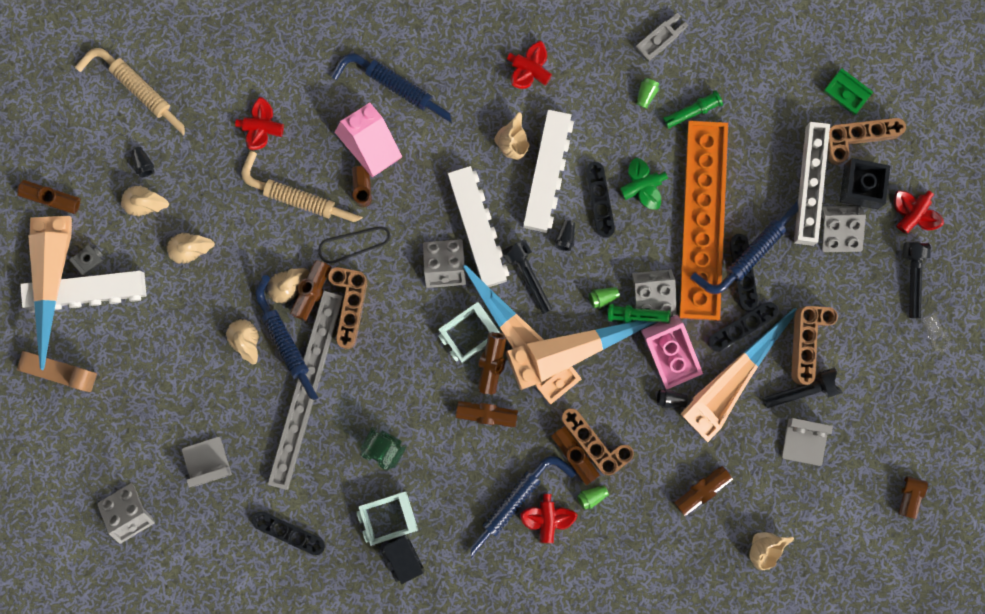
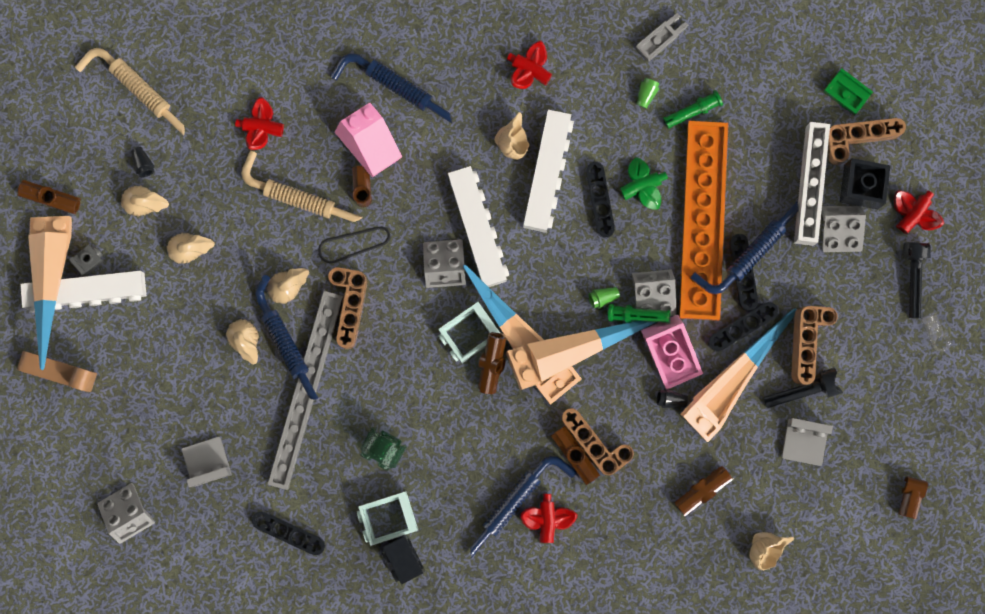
(310, 290): reddish brown piece -> none
(486, 414): reddish brown piece -> none
(518, 255): black piece -> none
(565, 237): black cone -> none
(592, 497): bright green cone -> none

